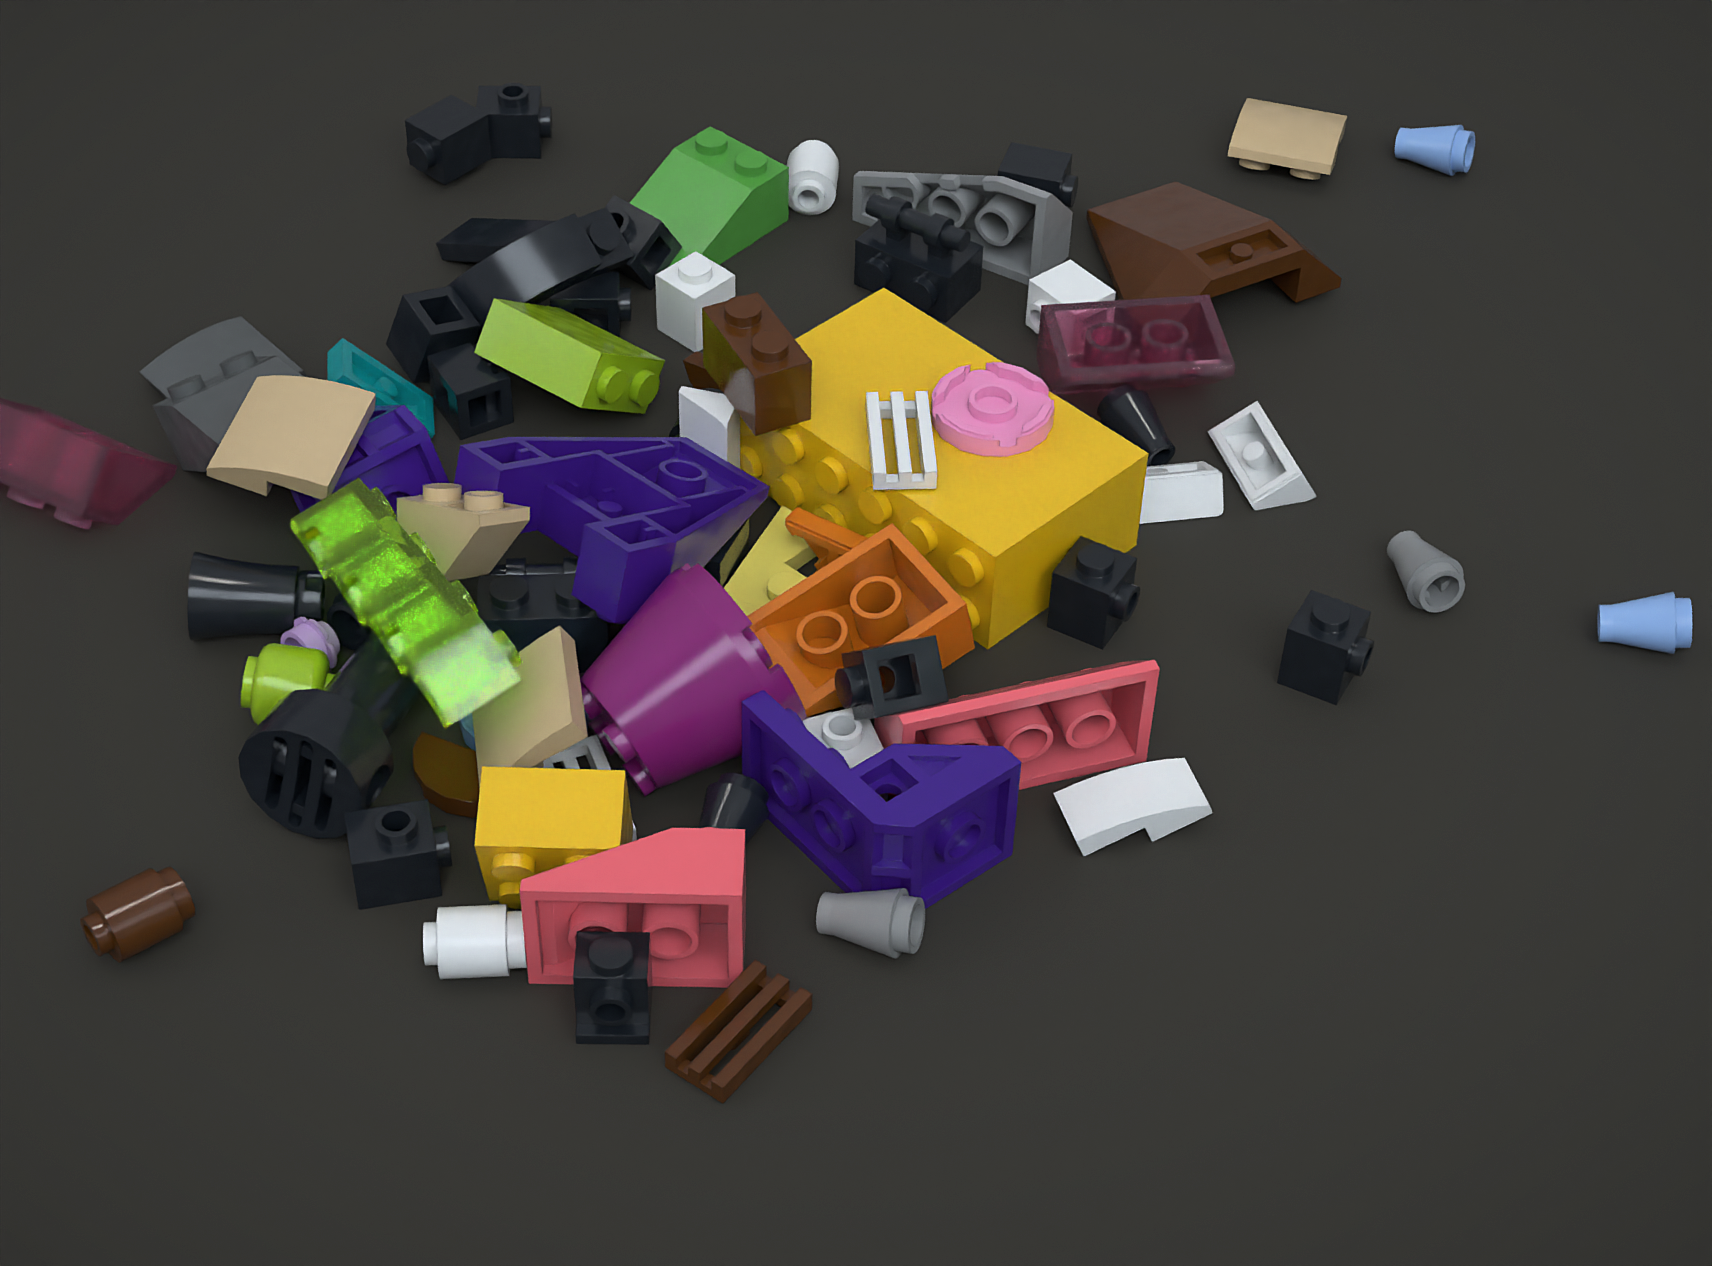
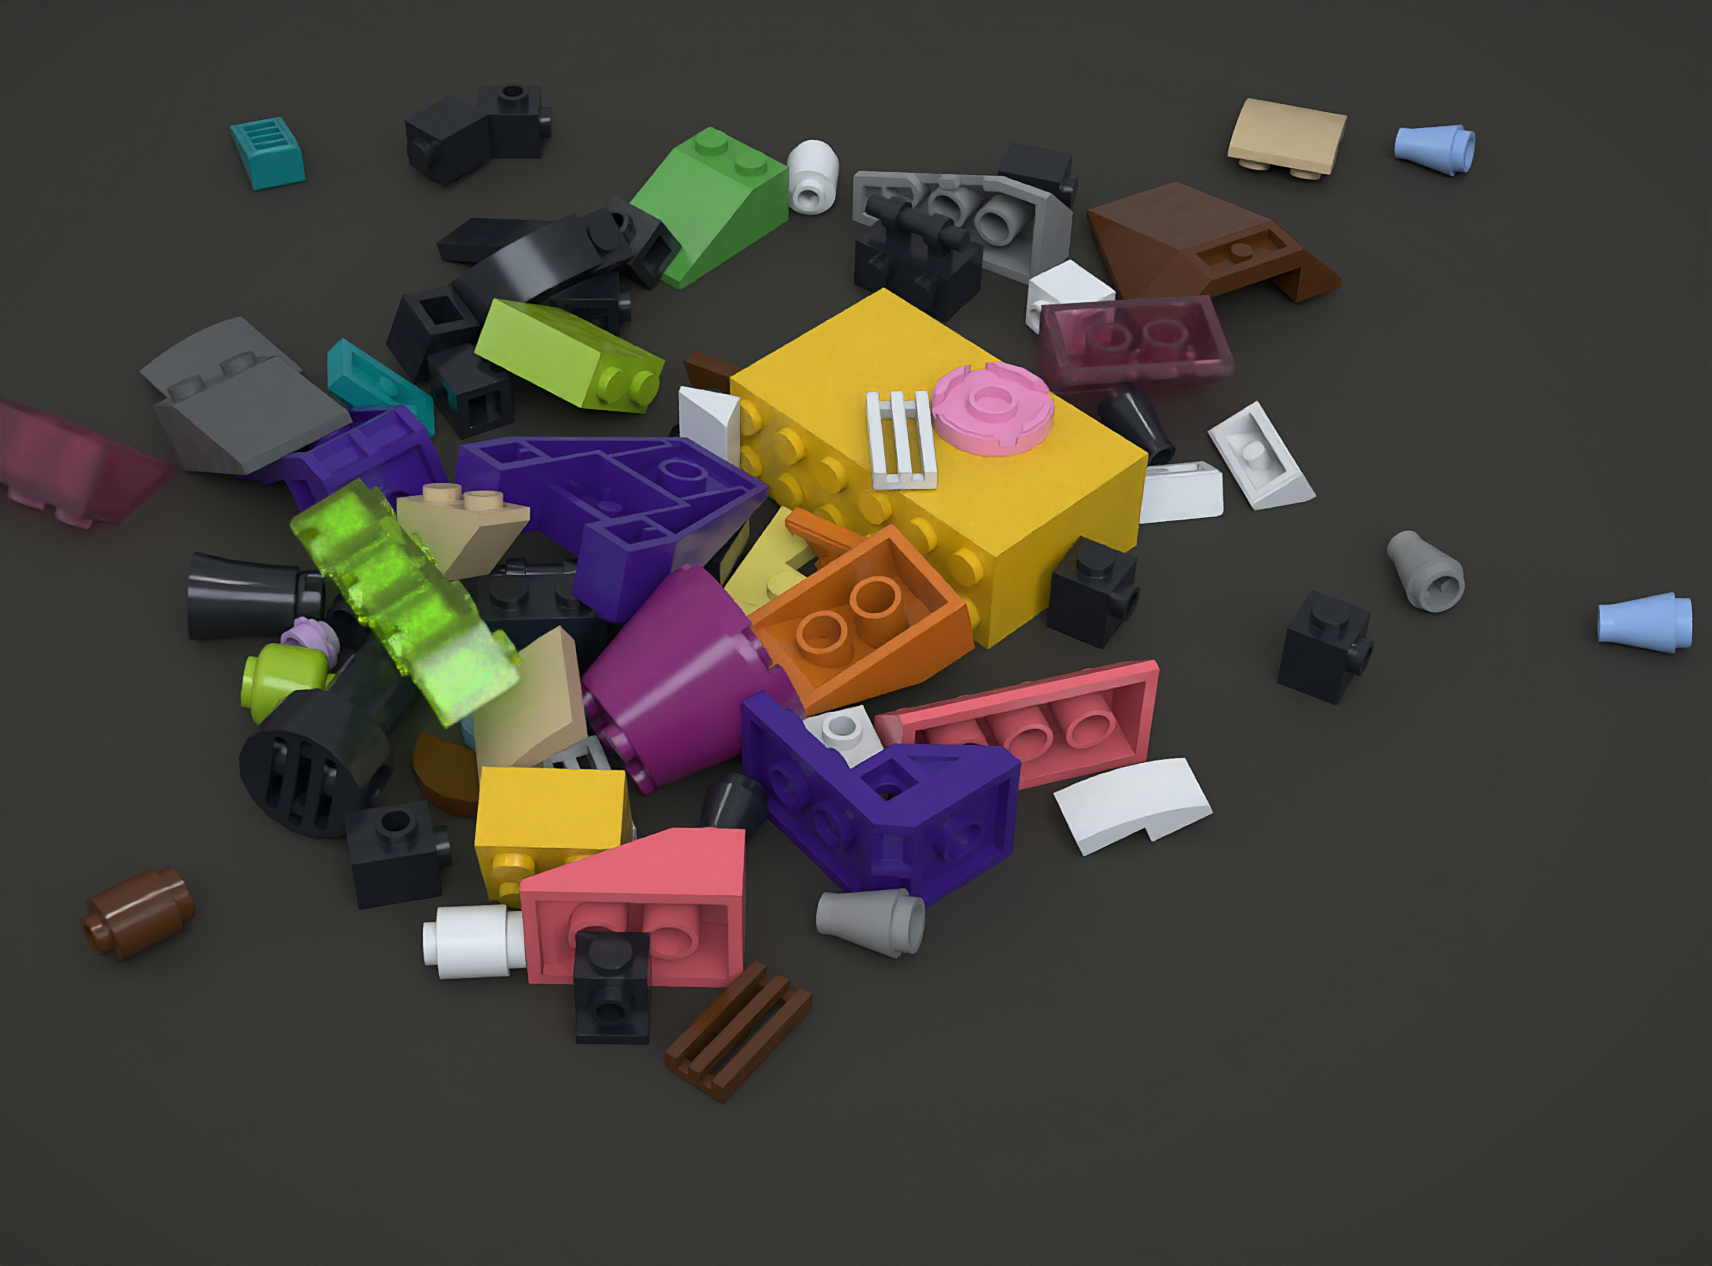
(269, 153): none -> teal slope
(292, 435): tan slope -> none
(683, 293): white brick -> none
(757, 363): reddish brown brick -> none
(910, 672): black brick -> none

